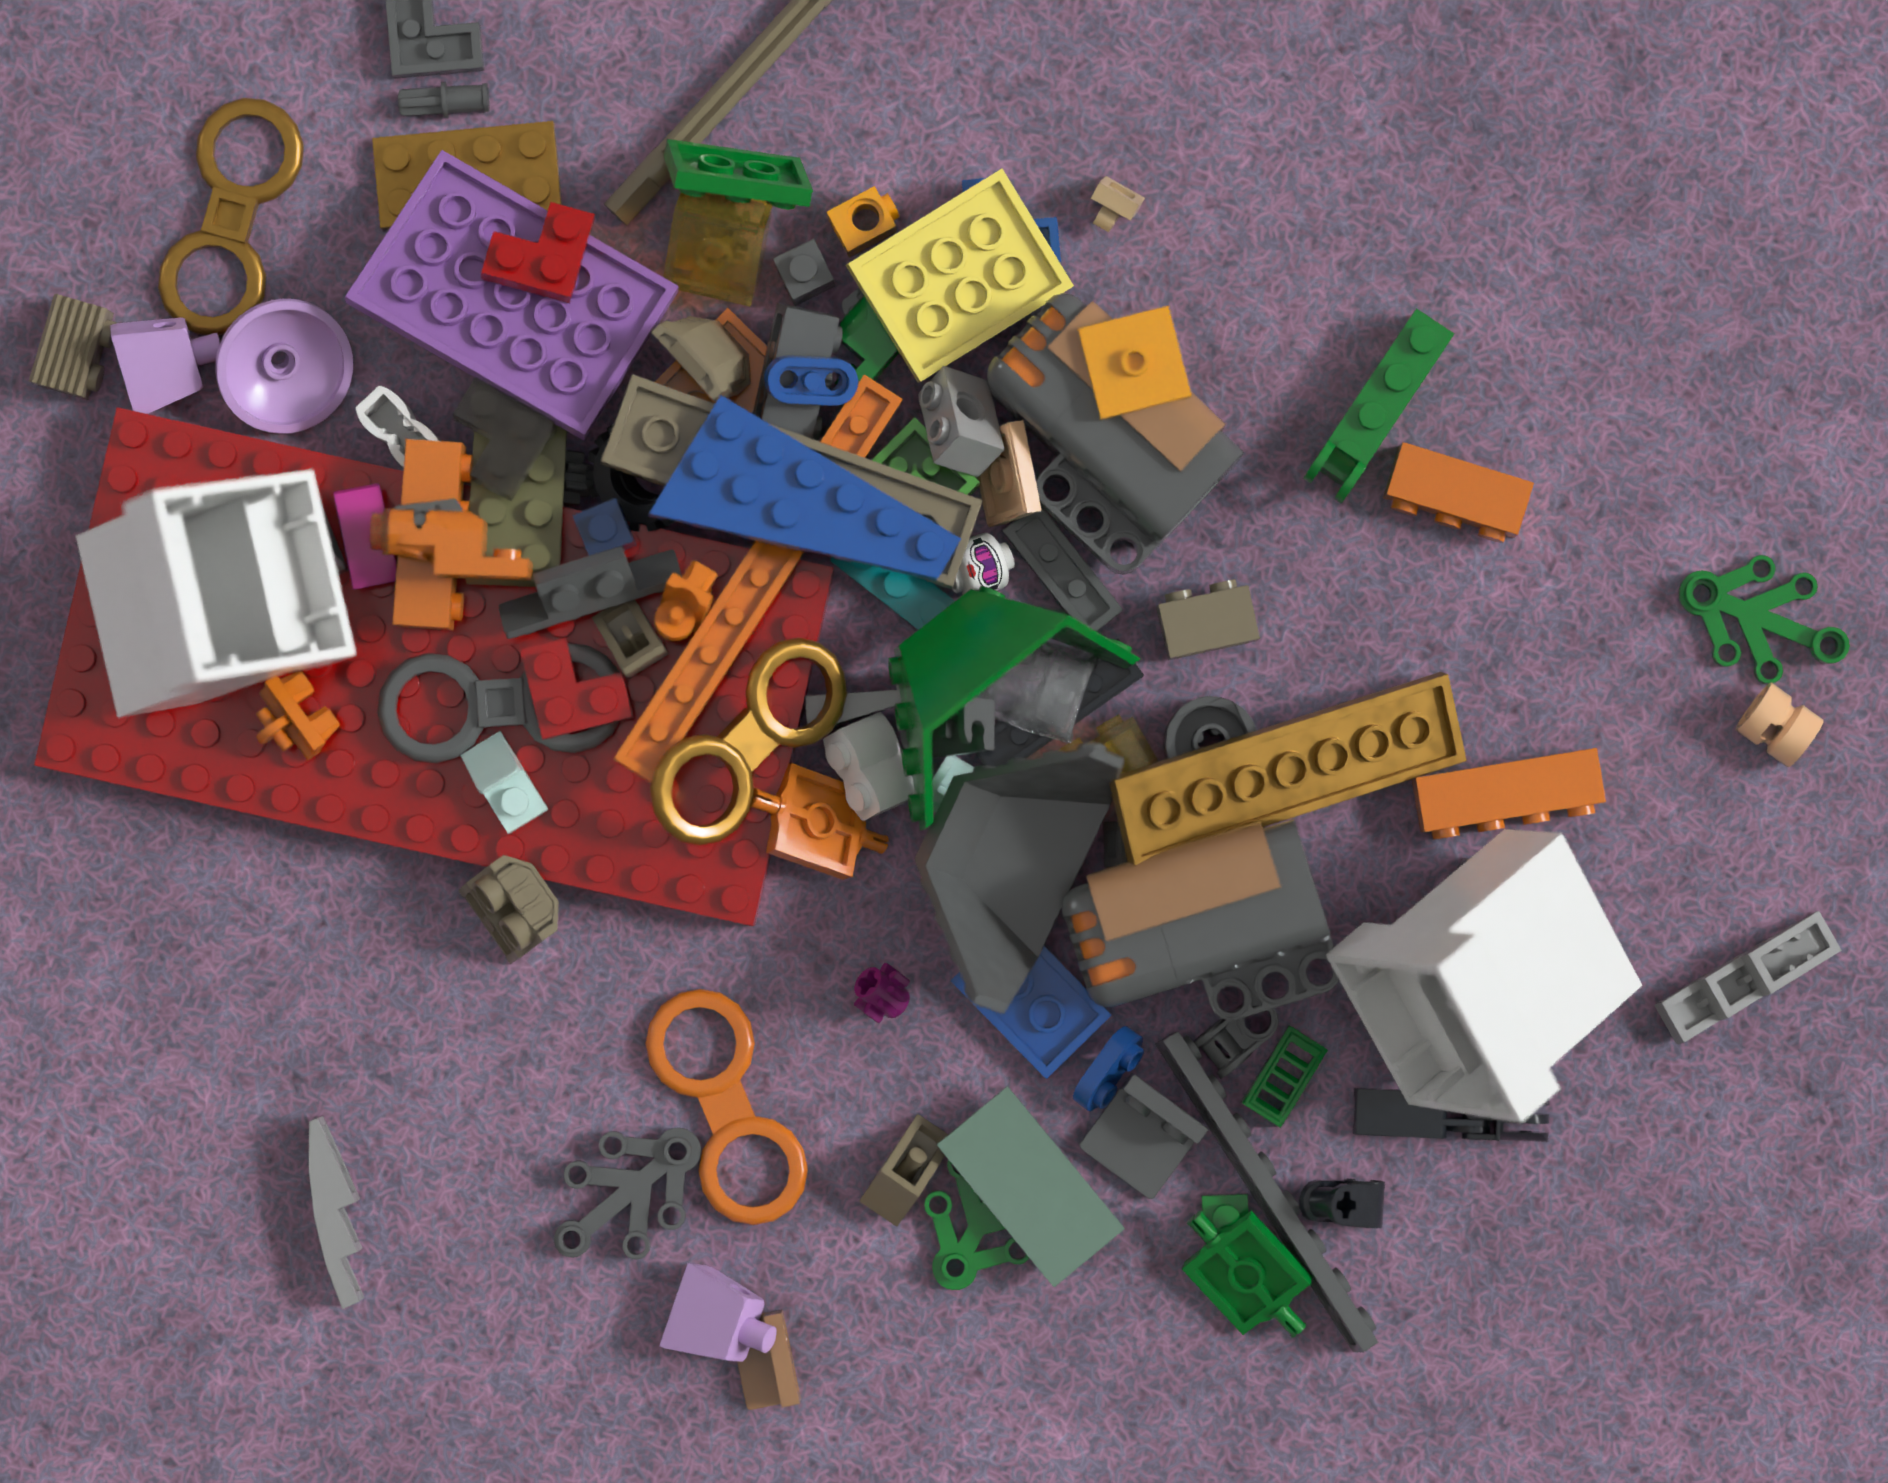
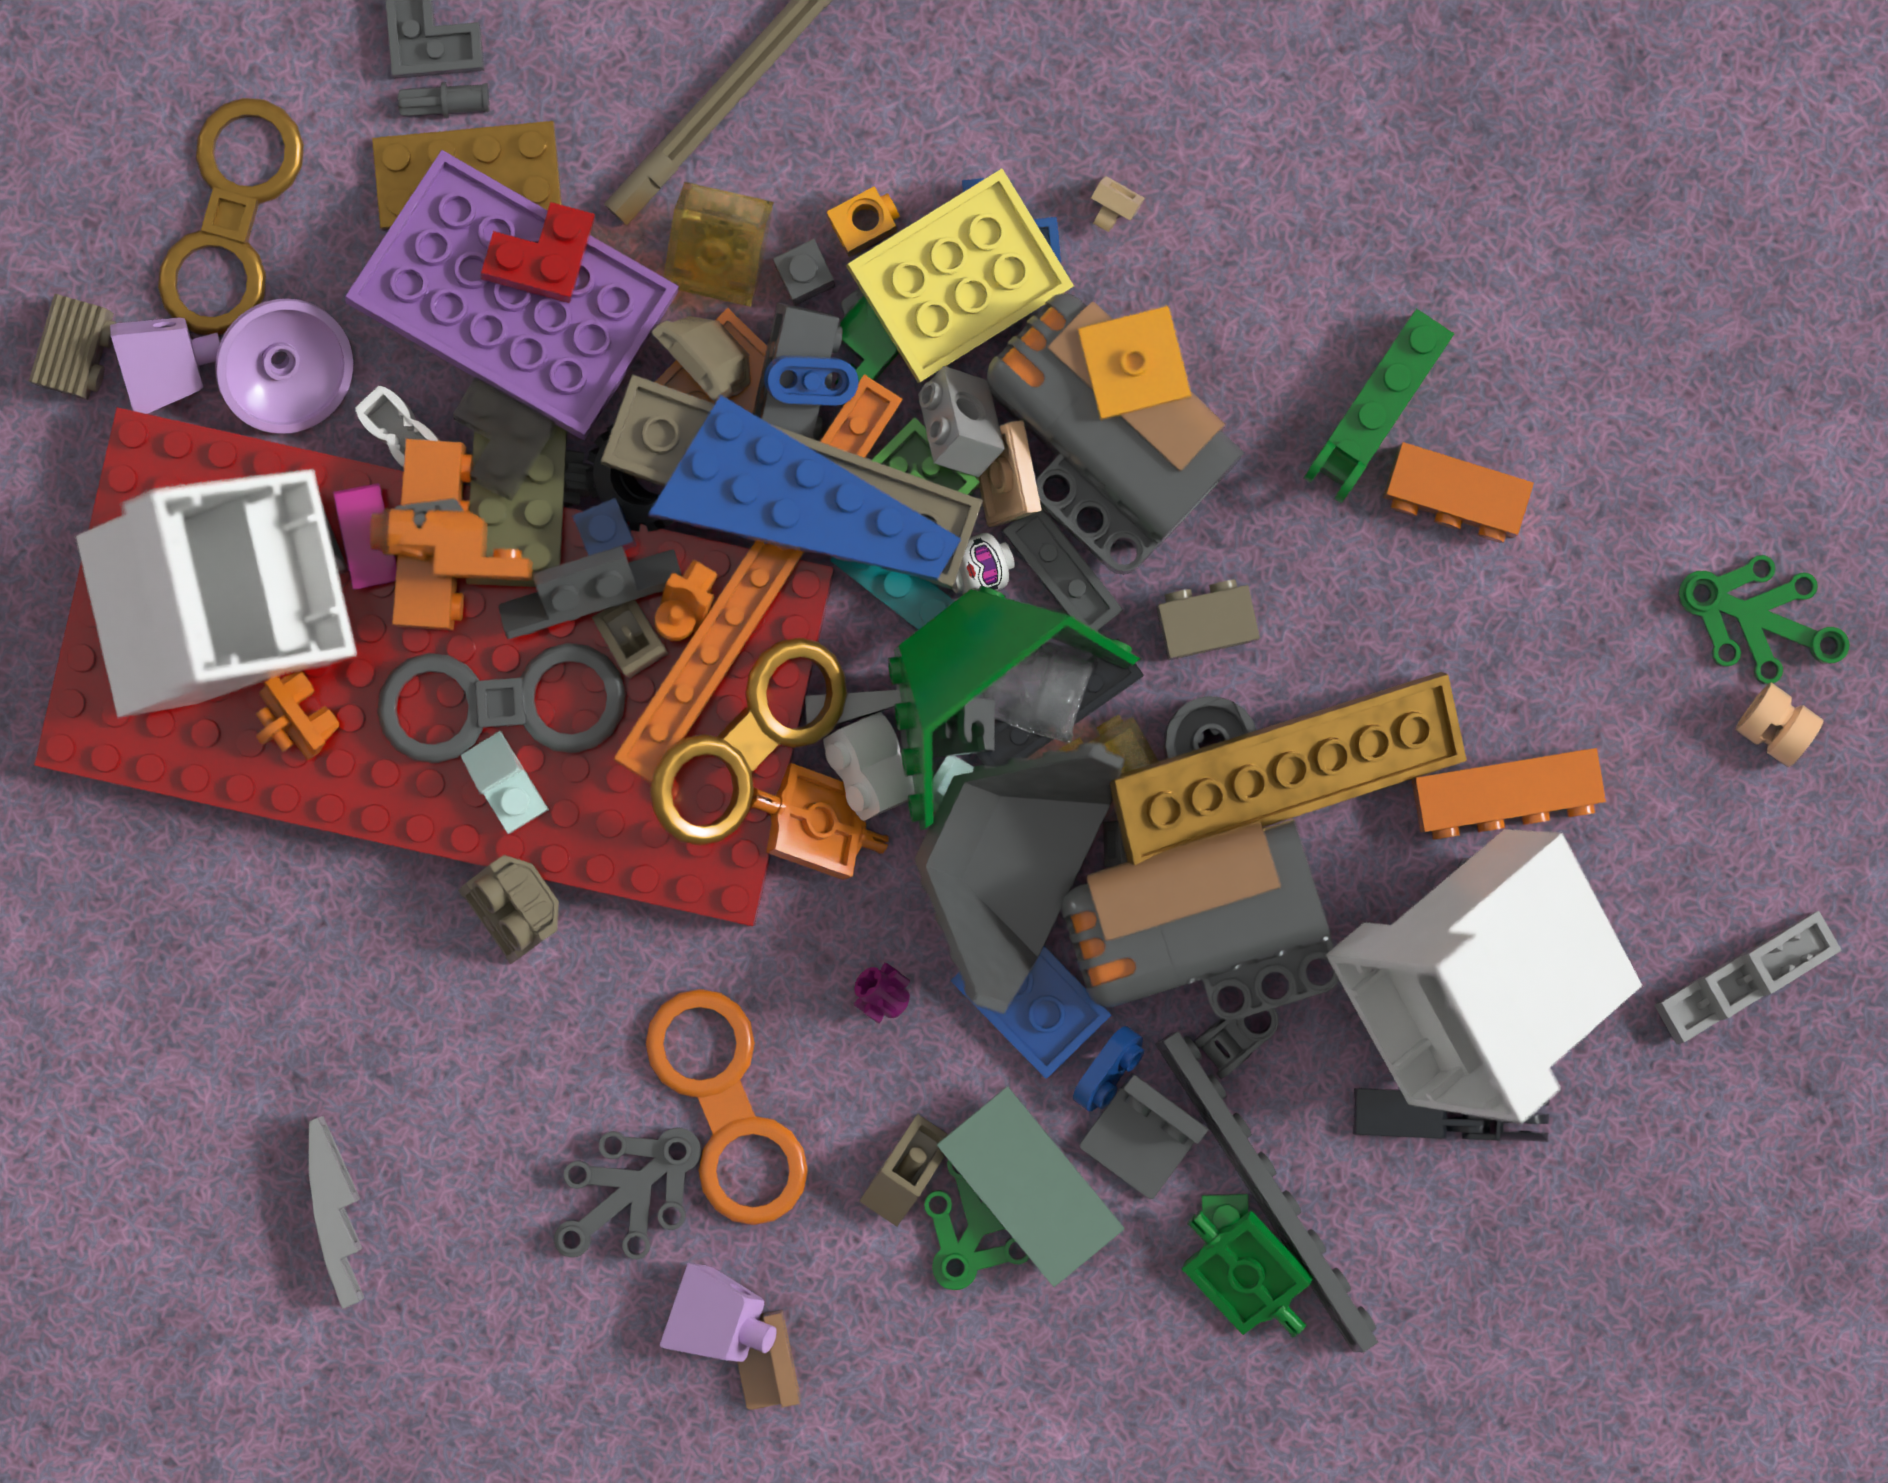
(563, 703): red plate -> none
(737, 174): green plate -> none
(1289, 1100): green slope -> none
(1344, 1202): black piece -> none

